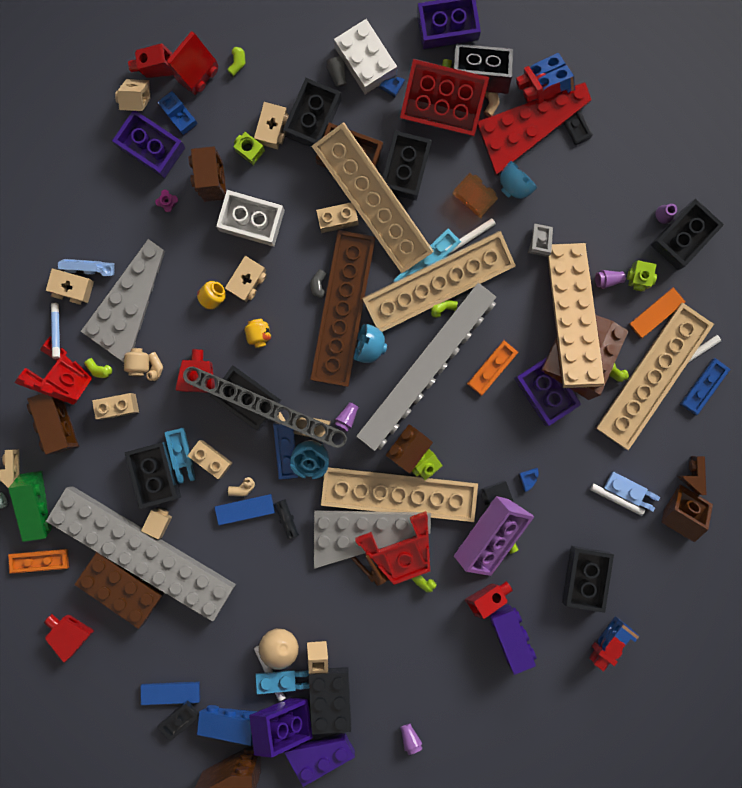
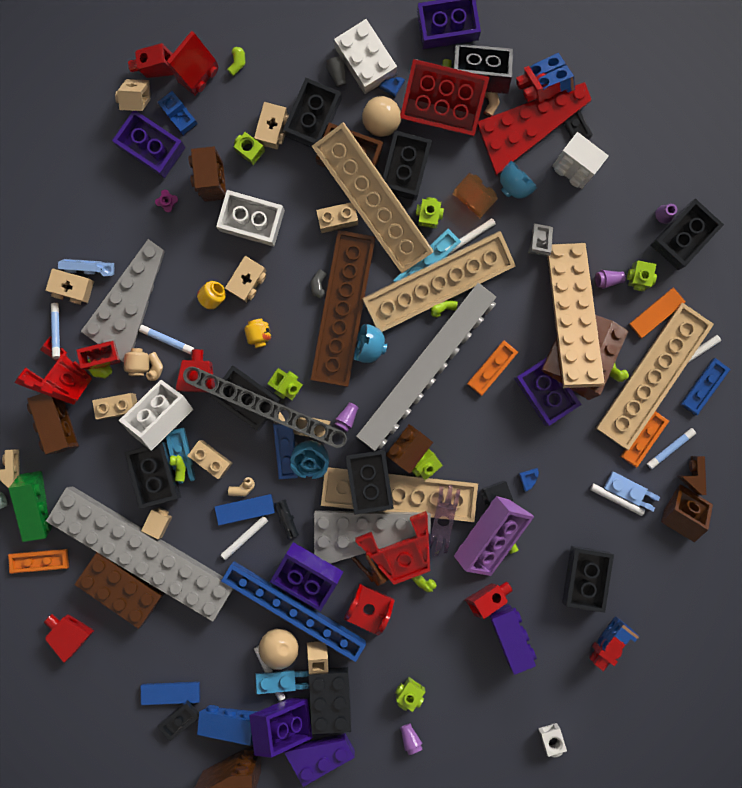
(100, 355): none -> red torso
(156, 414): none -> white brick
(166, 339): none -> light blue bar
(180, 467): none -> lime arm
(243, 538): none -> white bar
(285, 384): none -> lime brick
(294, 611): none -> blue brick
(306, 576): none -> dark purple brick
(369, 482): none -> black brick
(379, 618): none -> red hose
(381, 116): none -> tan piece
(411, 688): none -> lime brick
(429, 219): none -> lime brick
(443, 509): none -> piece
(549, 732): none -> white brick
(579, 161): none -> white brick
(645, 440): none -> orange tile
(671, 448): none -> light blue bar

